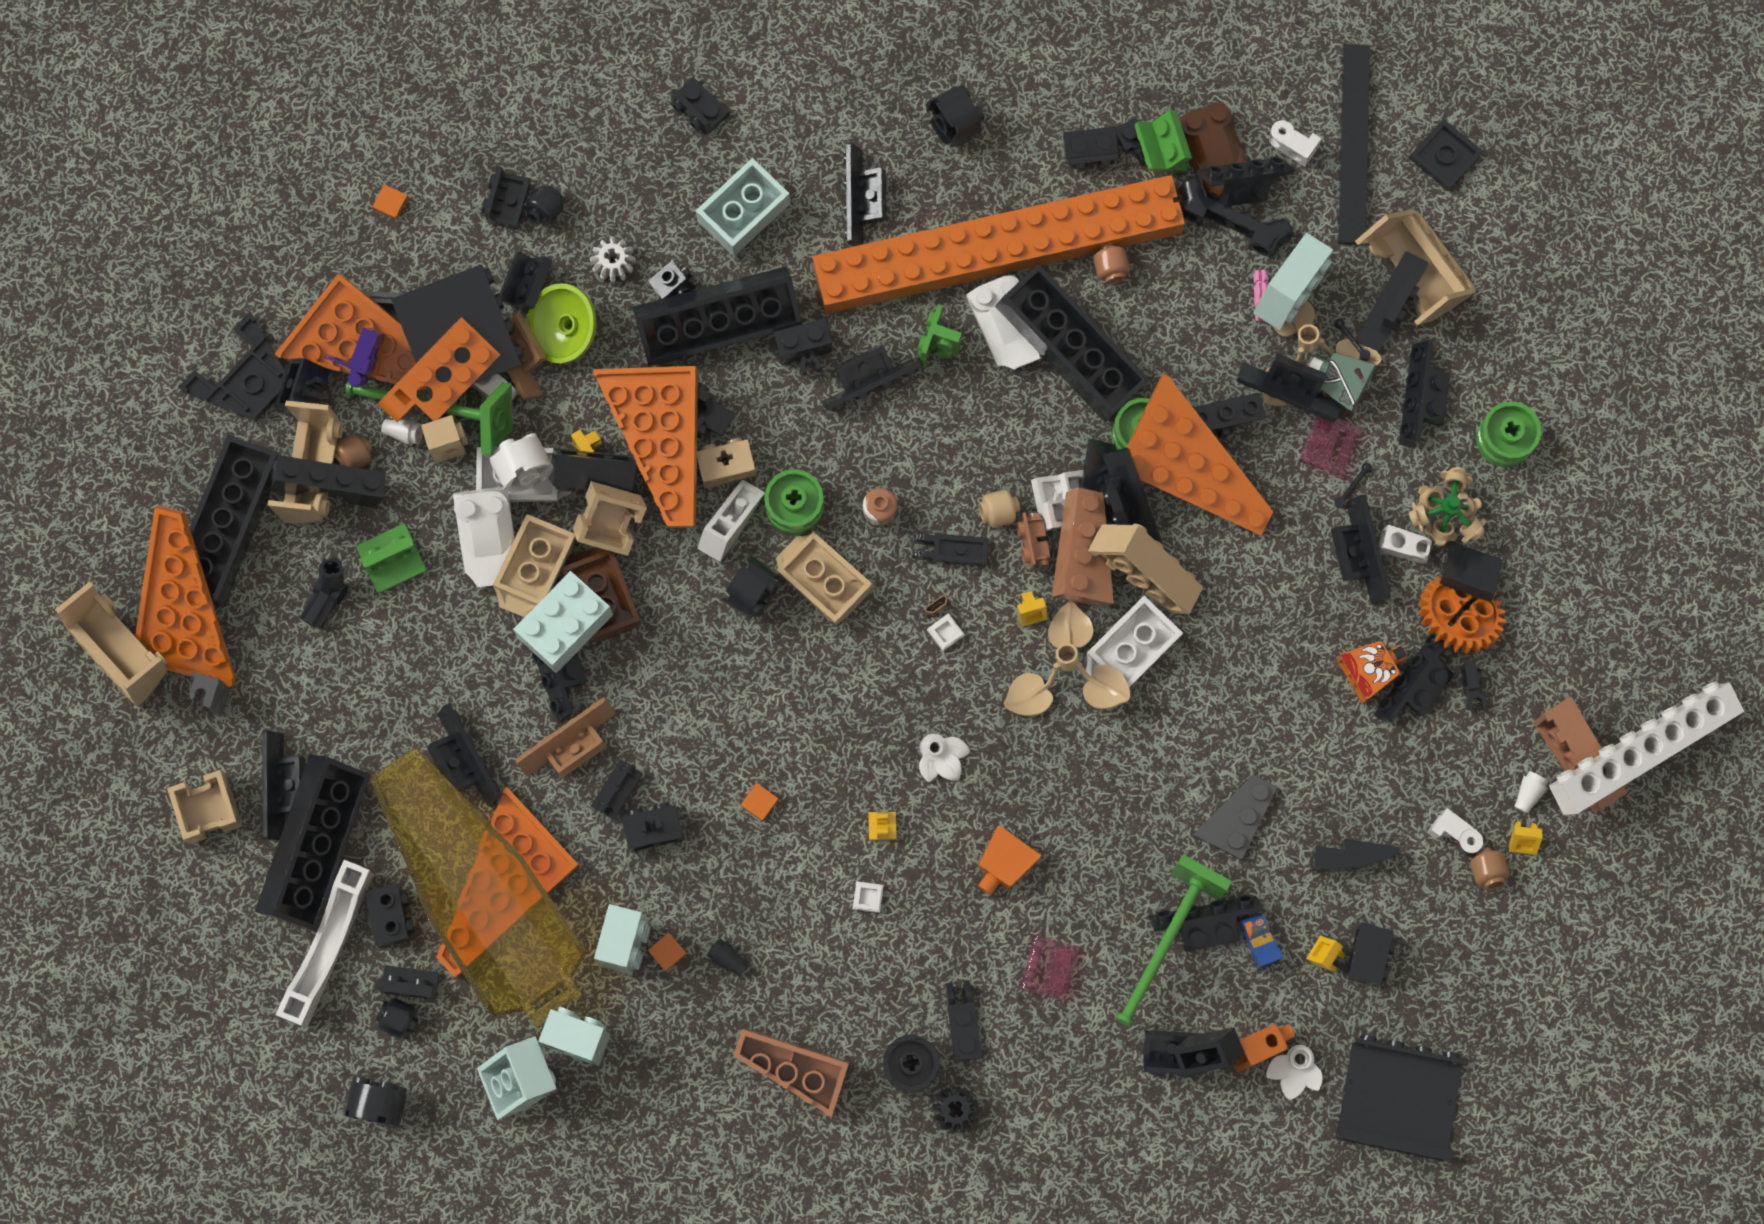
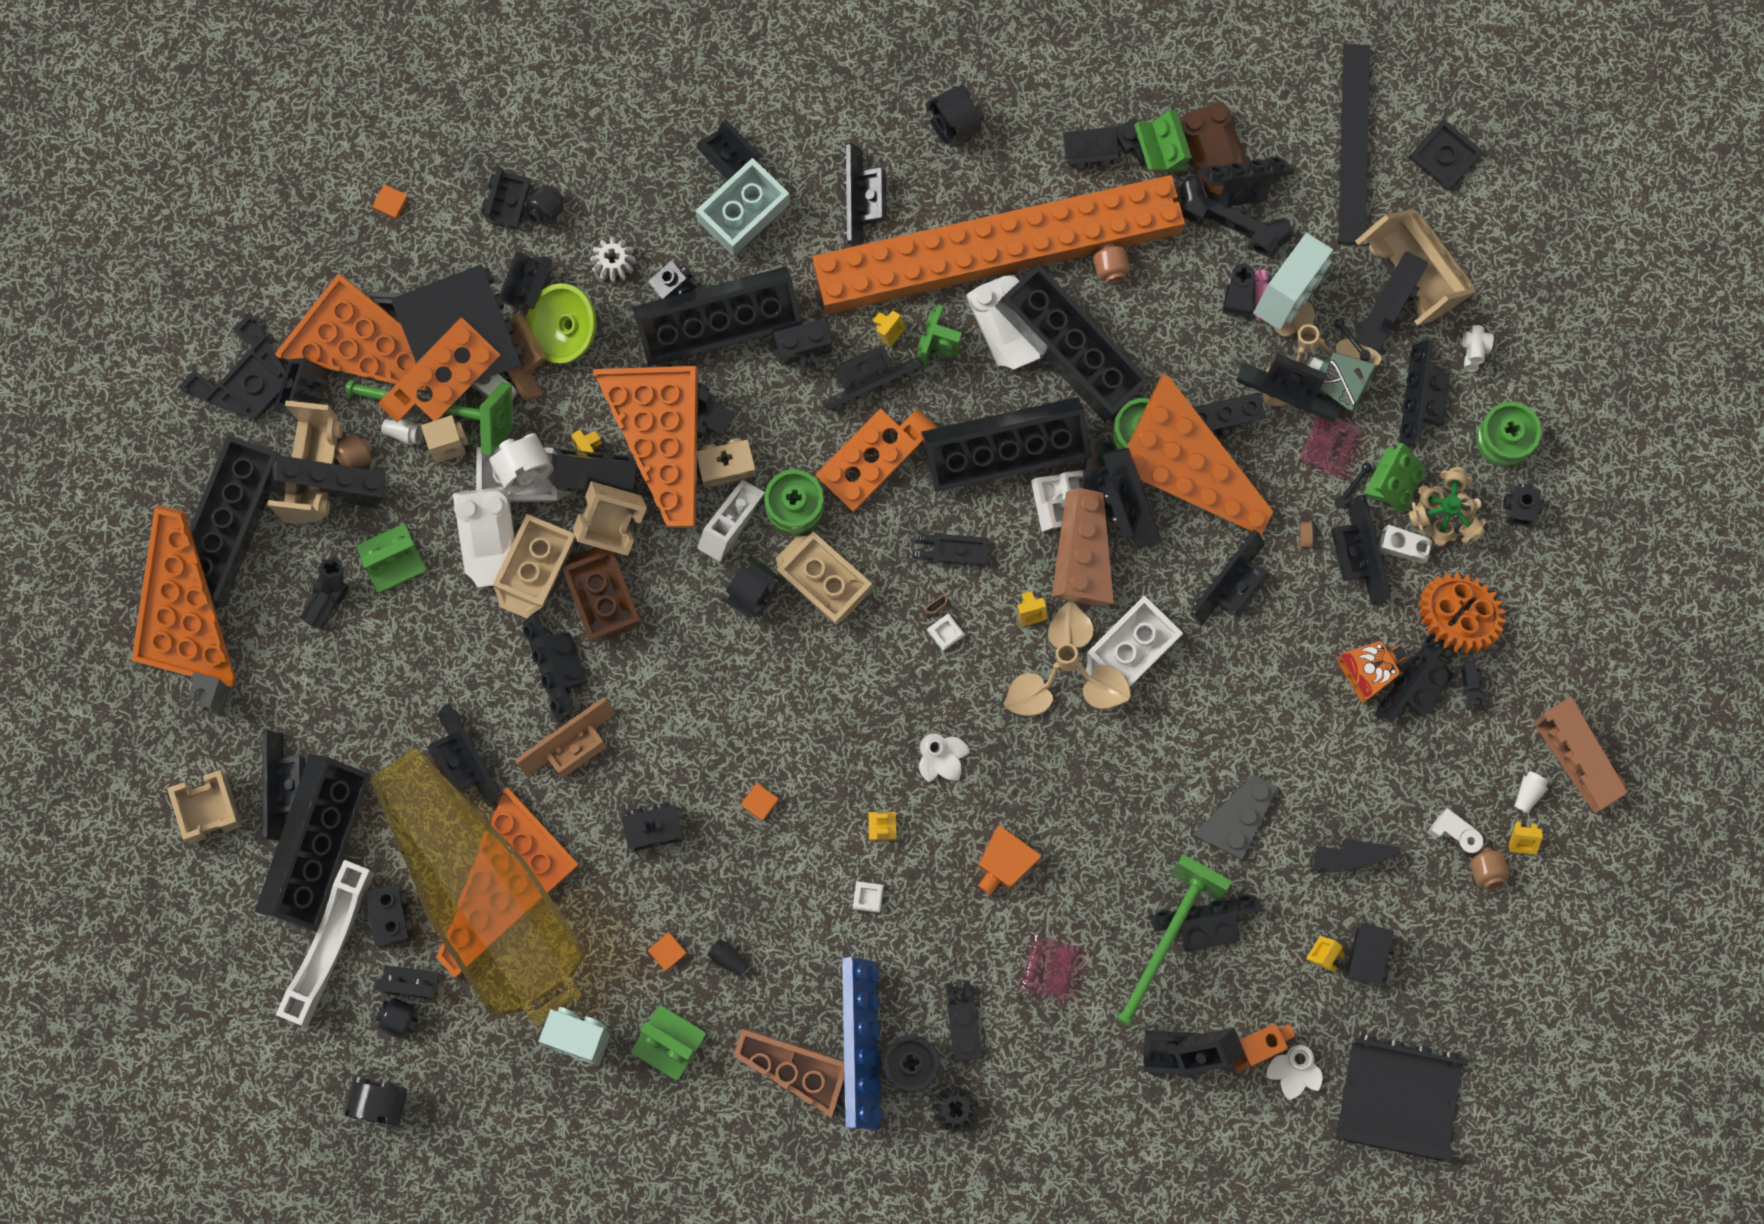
(111, 643): tan windscreen -> none
(363, 358): dark purple piece -> none
(517, 1077): light aqua brick -> none
(563, 622): light aqua brick -> none
(616, 789): black hinge -> none
(622, 940): light aqua brick -> none
(668, 1042): none -> bright green bracket
(699, 105): black bracket -> none
(727, 150): none -> black bracket
(861, 1044): none -> blue plate
(880, 506): nougat head -> none
(889, 327): none -> yellow tile
(890, 456): none -> orange hinge
(999, 508): tan head -> none
(1006, 444): none -> black brick
(1030, 530): nougat hinge -> none
(1147, 566): tan wedge -> none
(1235, 584): none -> black bracket
(1239, 295): none -> black piece
(1260, 941): blue leg -> none
(1293, 143): white leg -> none
(1307, 534): none -> medium nougat piece
(1396, 478): none -> bright green bracket
(1471, 571): black tile -> none
(1477, 344): none -> white plate
(1523, 505): none -> black brick
(1722, 708): white brick -> none

